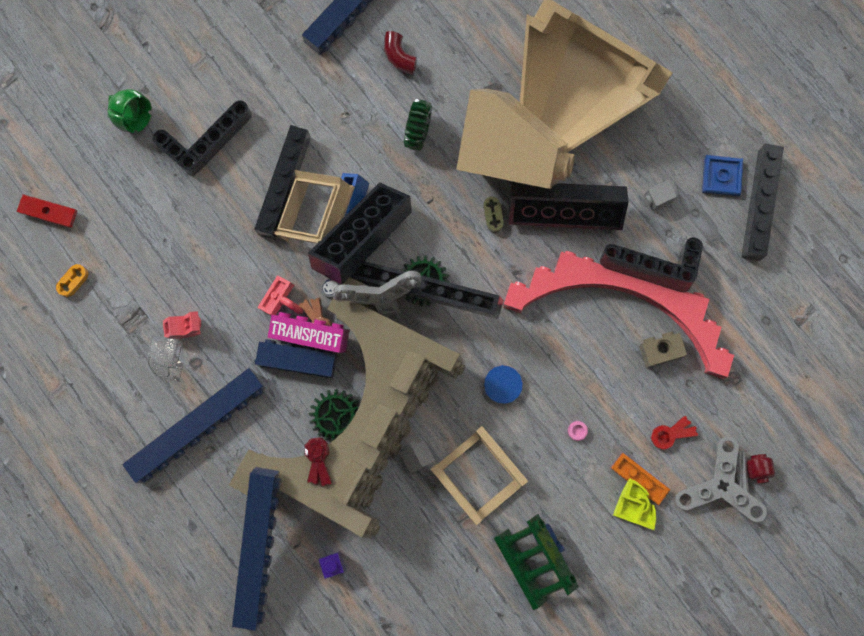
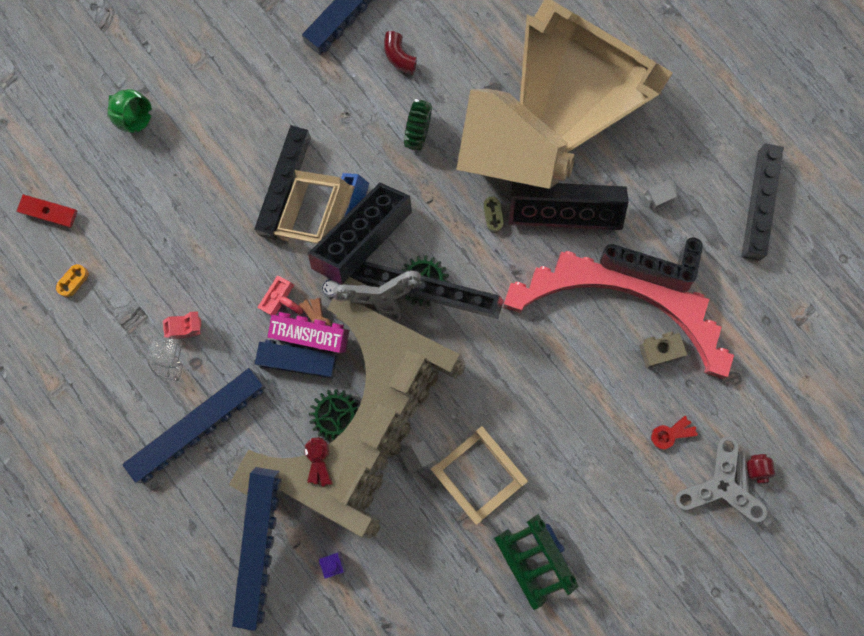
(205, 141): black beam -> none
(503, 384): blue tile -> none
(577, 430): bright pink tile -> none
(629, 469): orange tile -> none
(635, 505): neon yellow brick -> none
(722, 175): blue tile -> none

